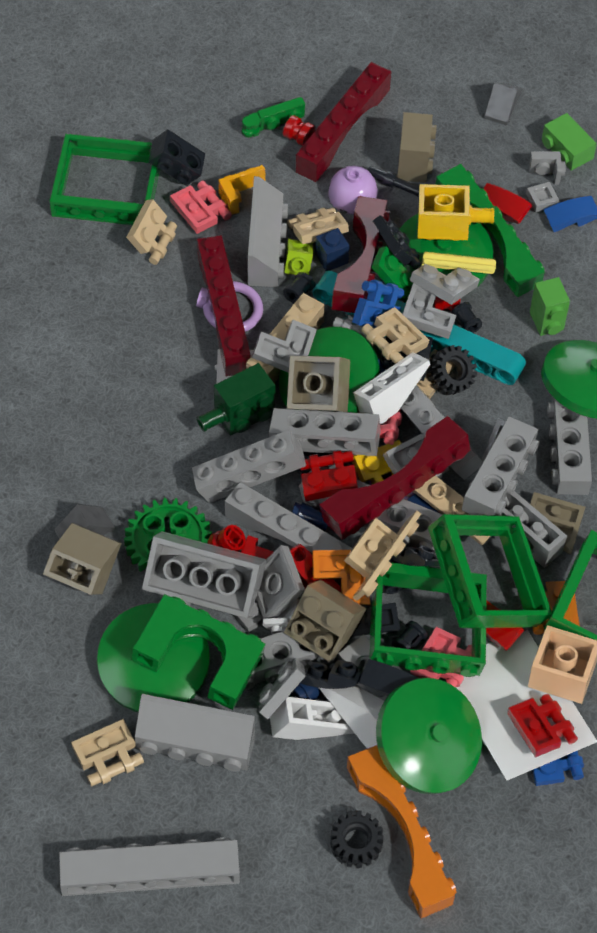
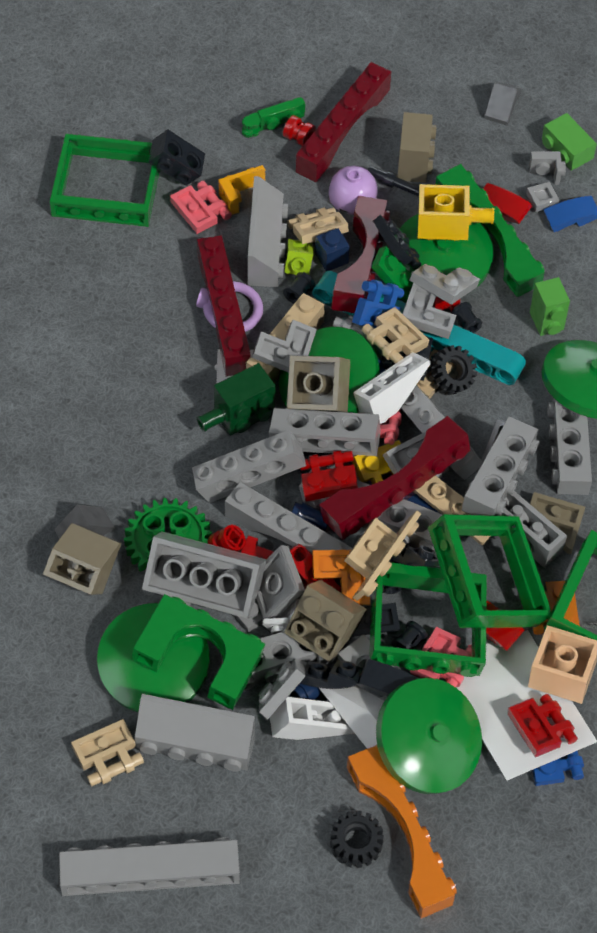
(147, 227): tan plate -> none
(452, 262): light yellow axle -> none

